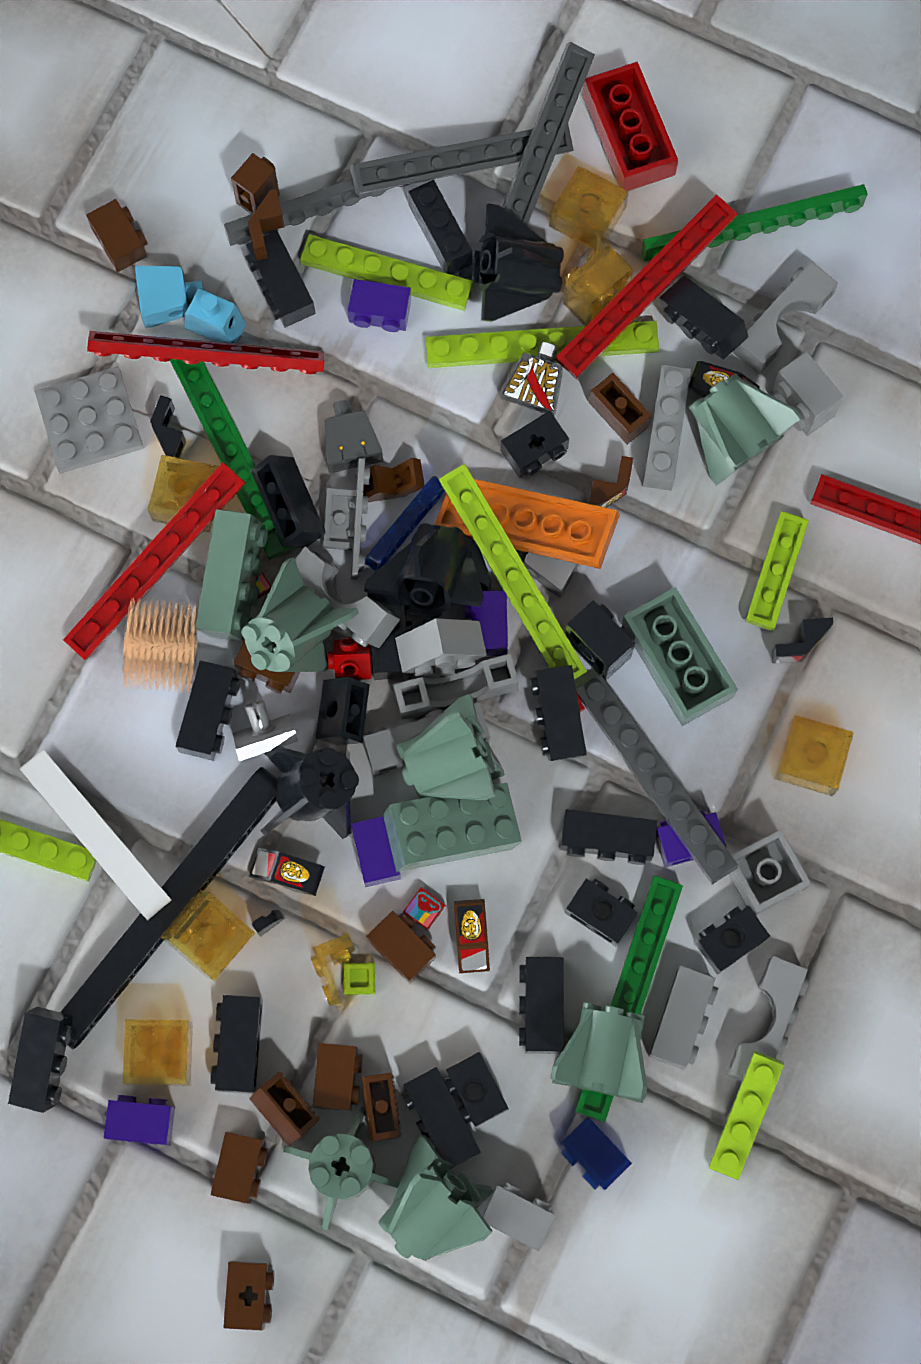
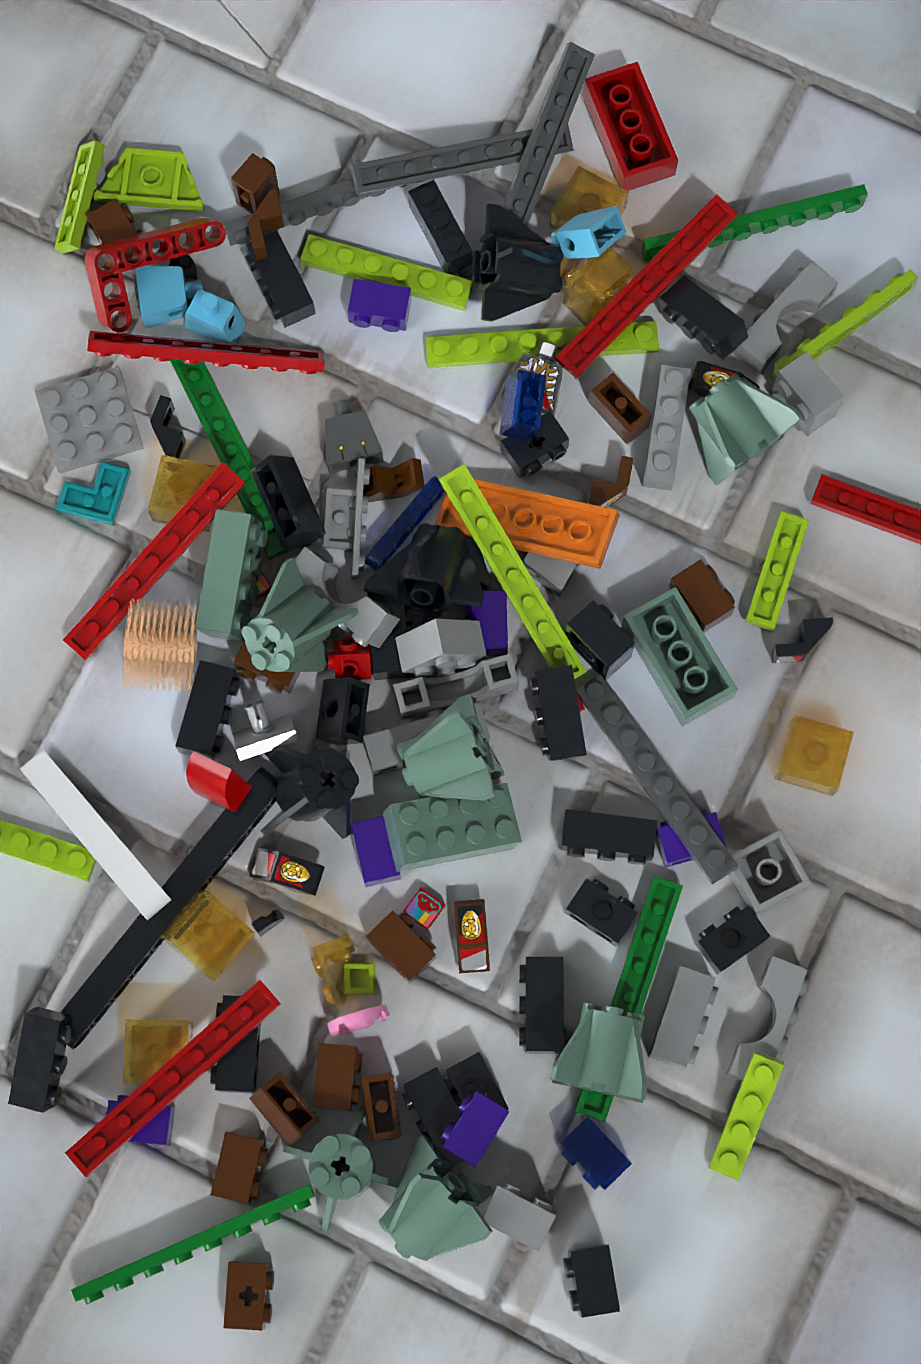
(79, 197): none -> lime plate
(99, 502): none -> teal tile
(142, 256): none -> red beam
(151, 180): none -> lime wing
(172, 1078): none -> red plate
(183, 1250): none -> green plate
(187, 264): none -> black tile
(216, 782): none -> red brick
(358, 1020): none -> bright pink tile
(474, 1129): none -> dark purple brick
(522, 405): none -> clear blue brick
(577, 235): none -> medium azure torso
(592, 1280): none -> black brick
(703, 595): none -> reddish brown brick
(851, 319): none -> lime plate

